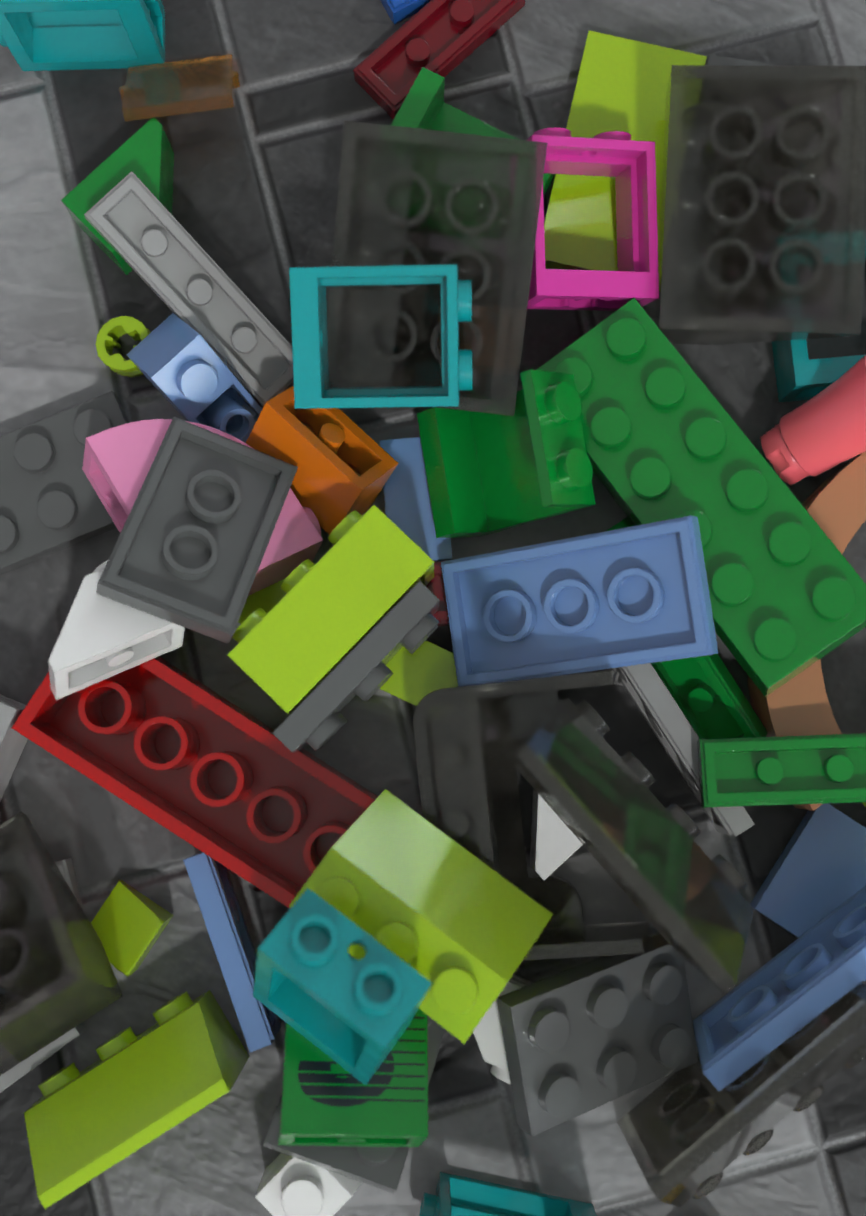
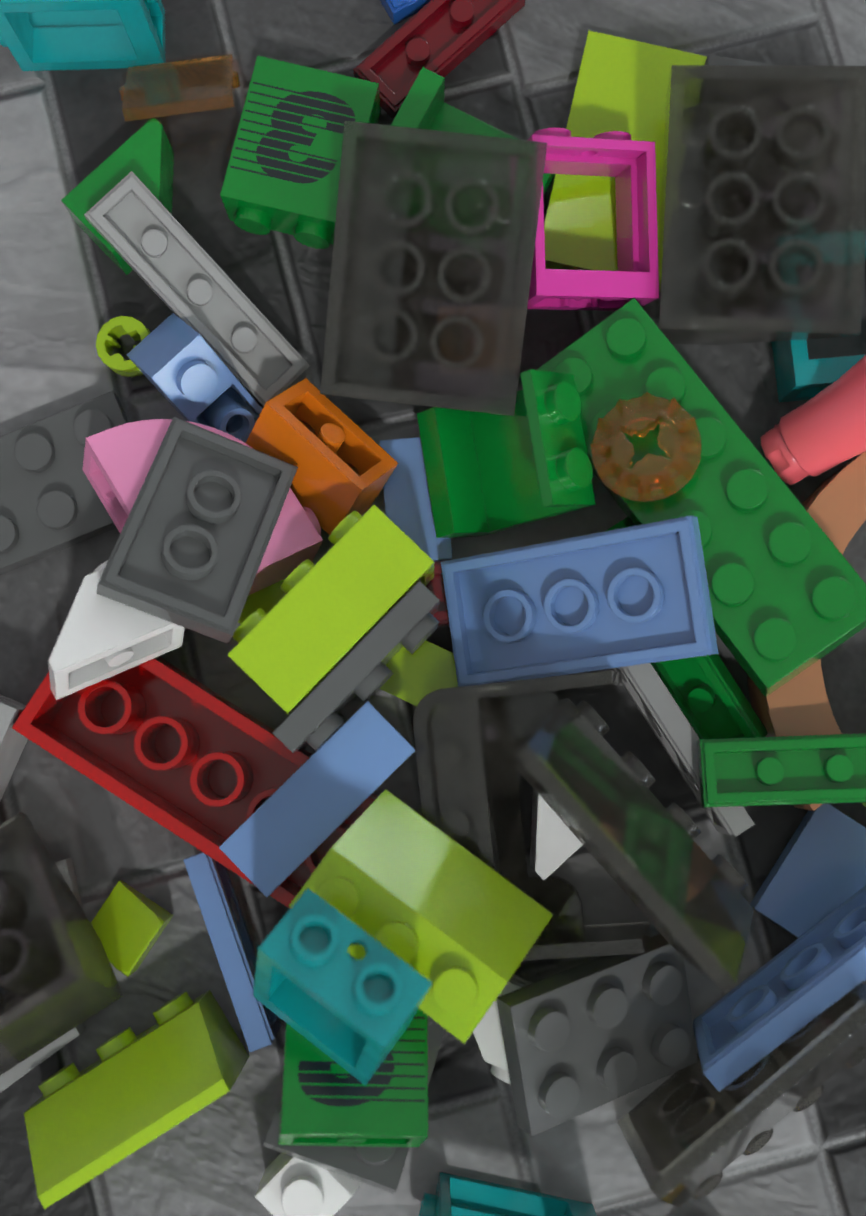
(291, 149): none -> green panel
(311, 336): teal window -> none
(317, 799): none -> medium blue tile
(653, 475): none -> clear orange gear

